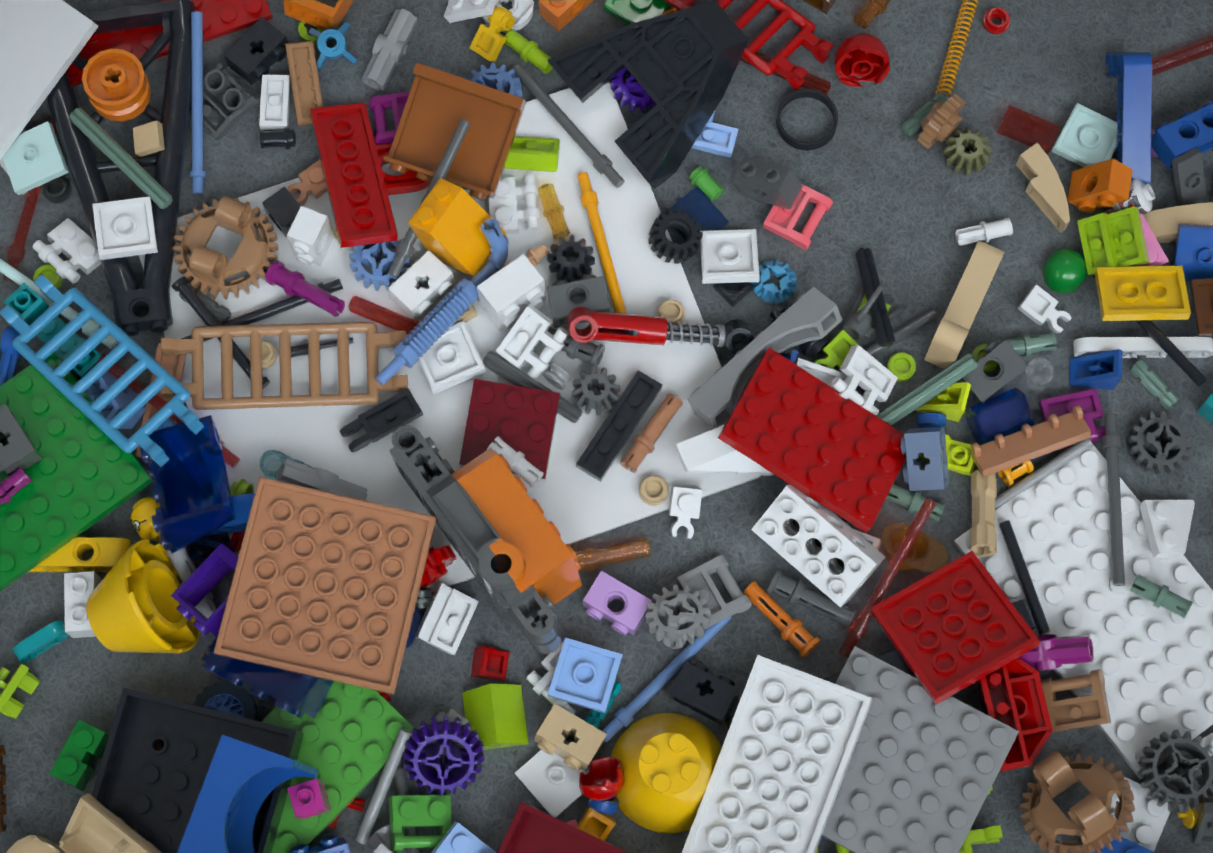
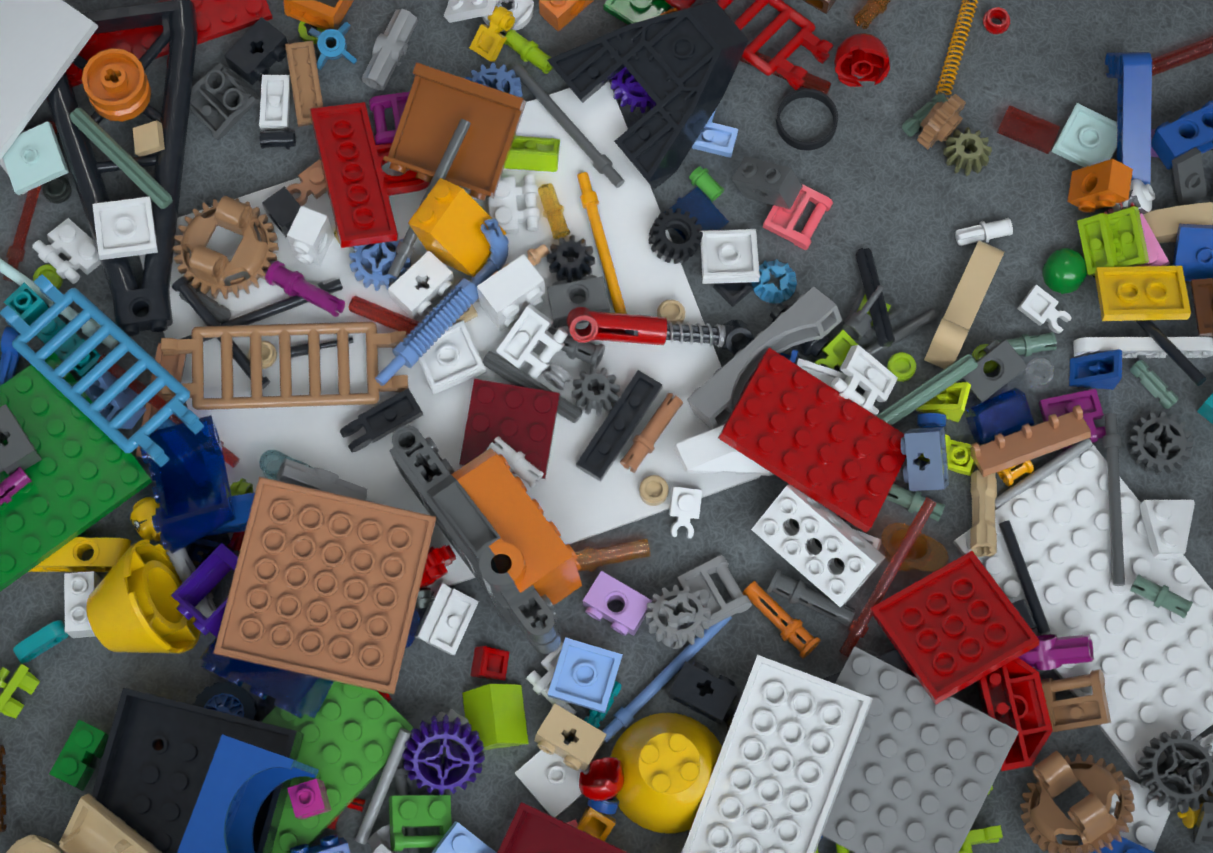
(197, 173): medium blue bar -> none
(1045, 186): tan slope -> none

